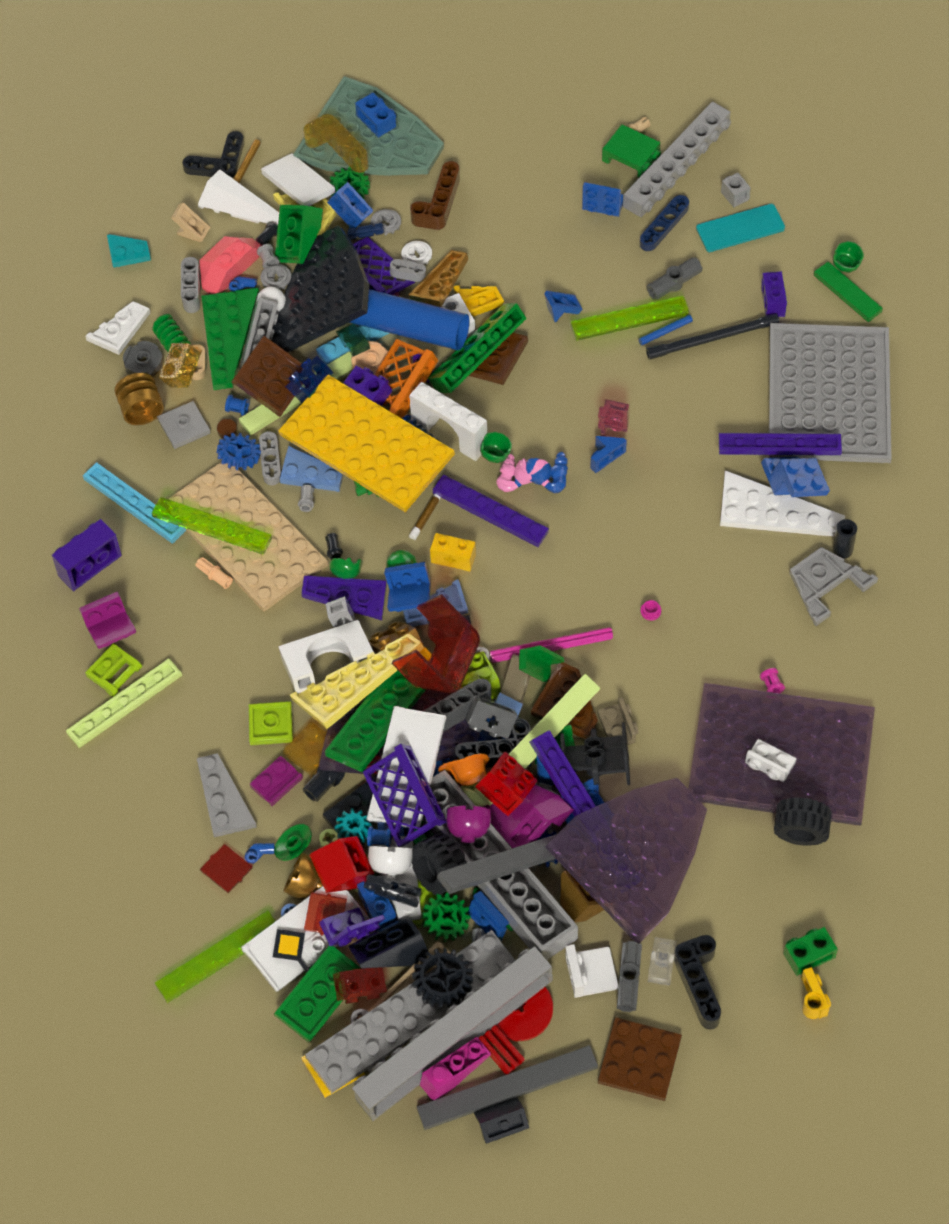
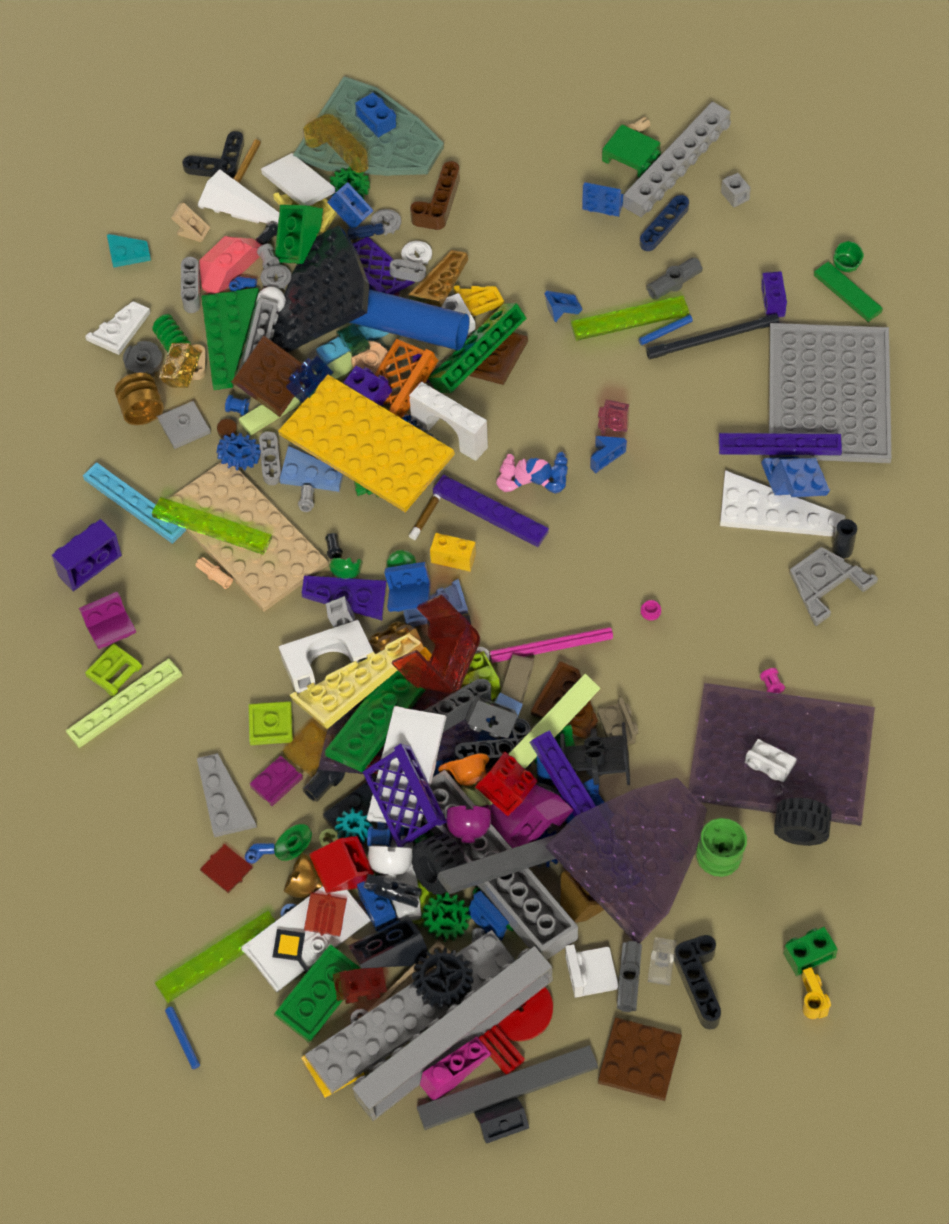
(181, 1035): none -> blue bar
(347, 926): dark purple bracket -> none
(495, 447): green hair -> none
(537, 662): green panel -> none
(724, 837): none -> bright green wheel
(740, 227): teal piece -> none

